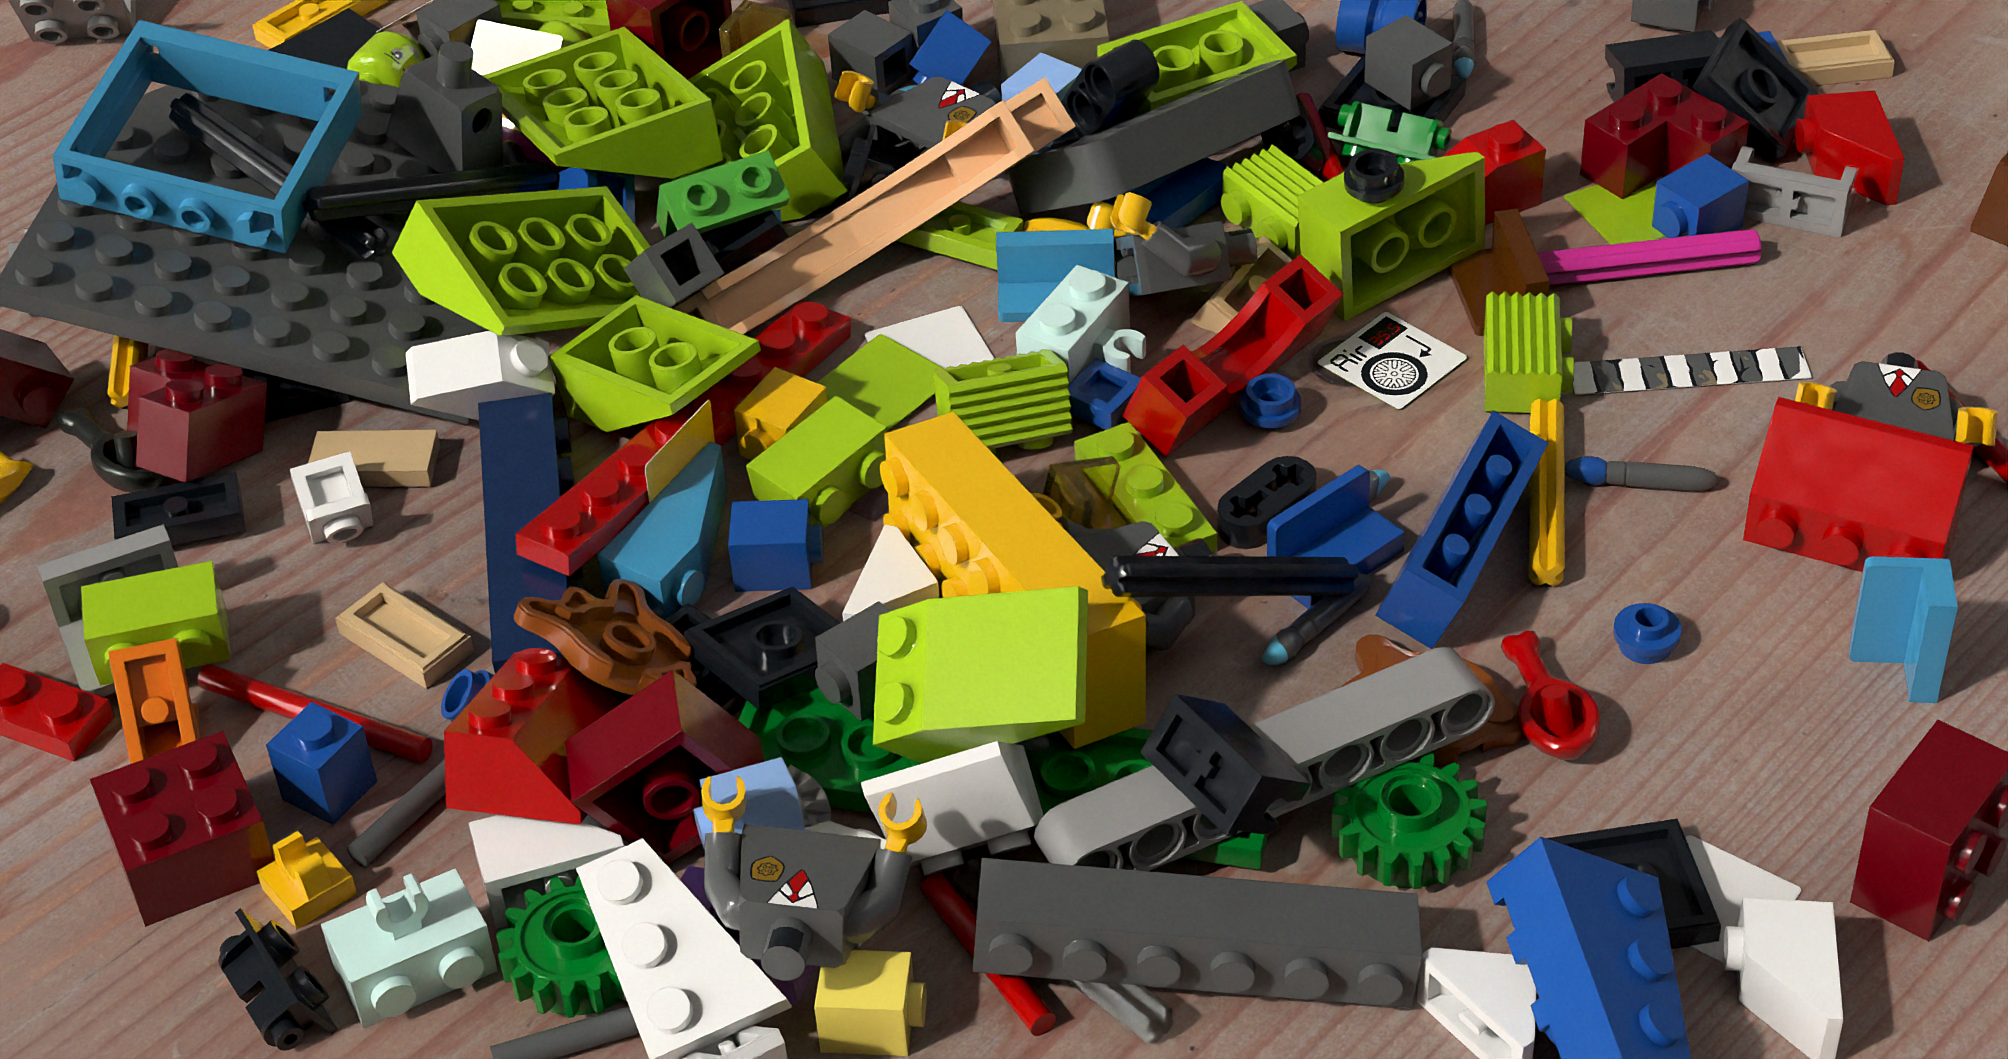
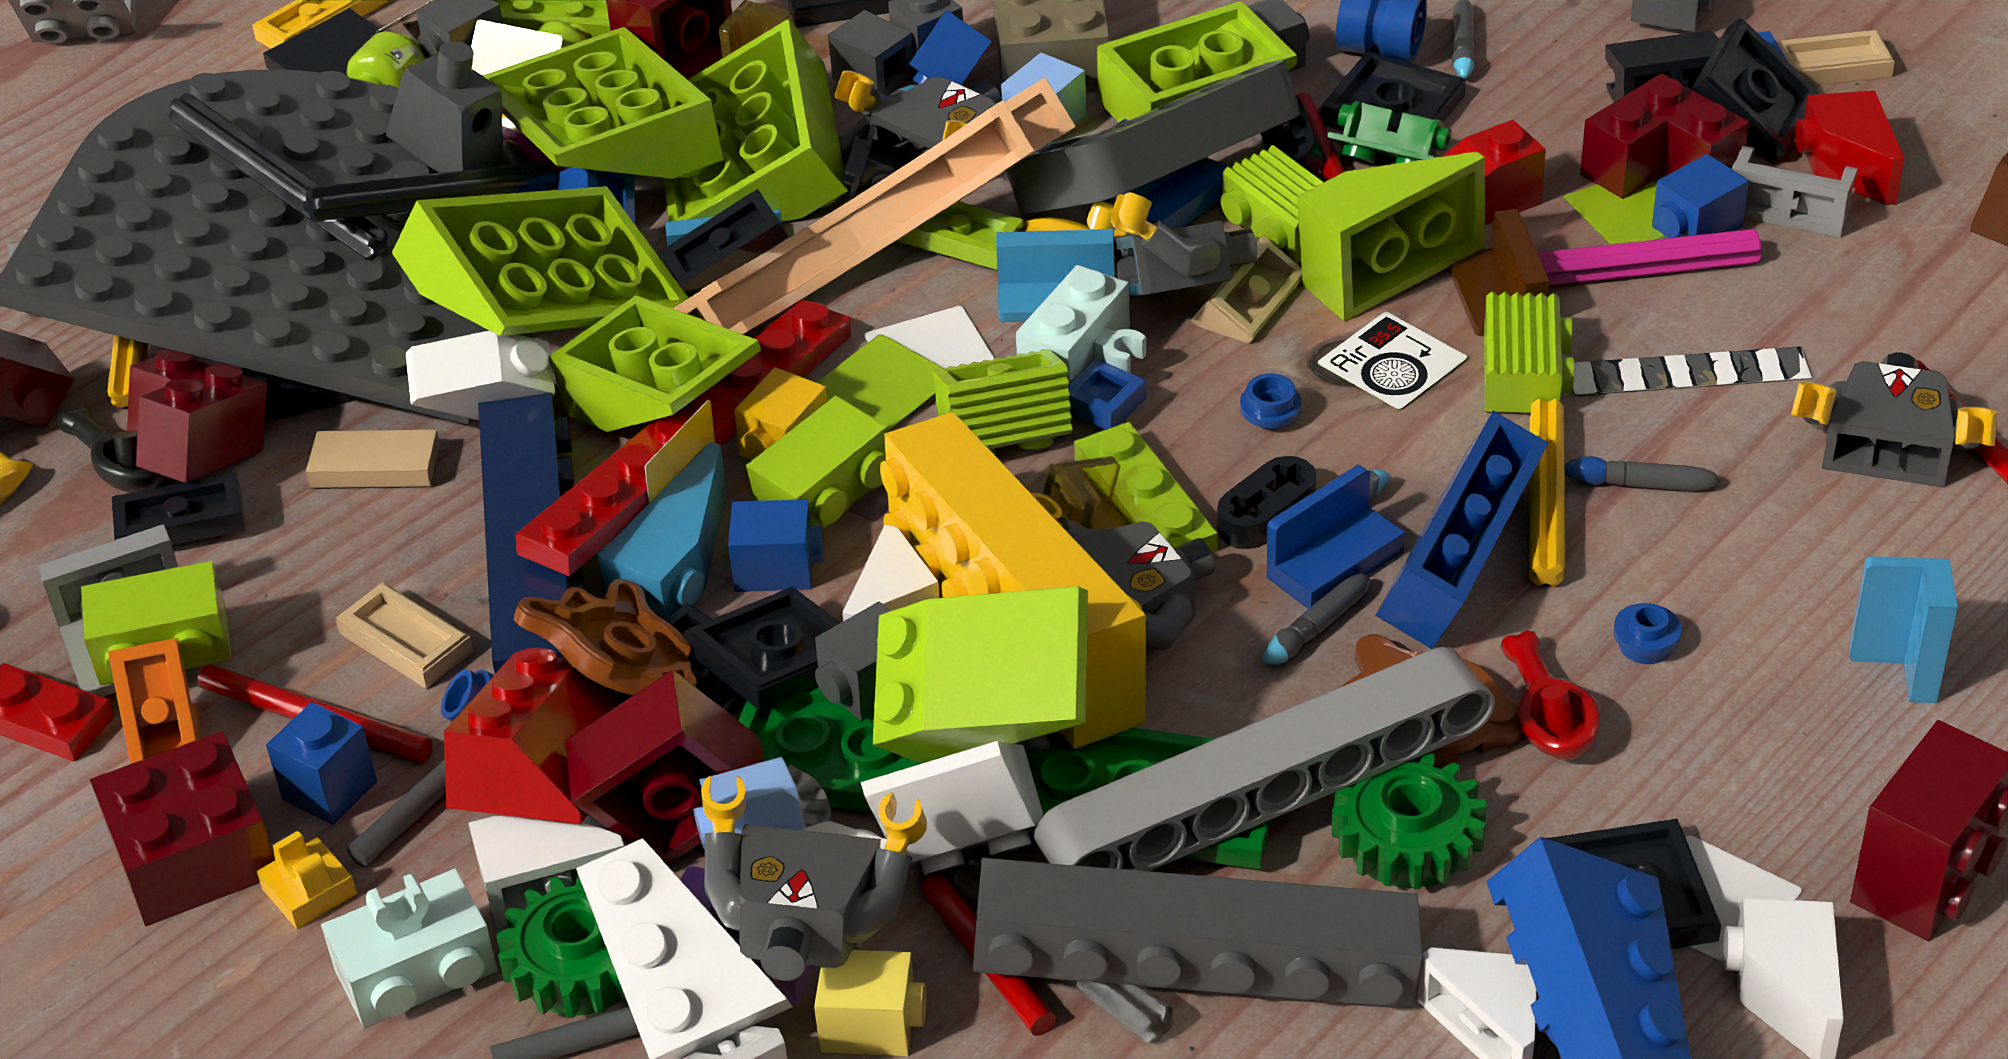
(217, 70): dark azure window -> none
(292, 994): black hinge -> none
(332, 499): white bracket -> none
(674, 268): dark grey brick -> none
(721, 195): bright green bracket -> none
(1110, 89): black beam -> none
(1200, 384): red arch -> none
(1222, 765): black hinge -> none
(1228, 576): black axle -> none
(1373, 176): black plate -> none
(1408, 62): dark grey brick -> none
(1854, 488): red slope -> none

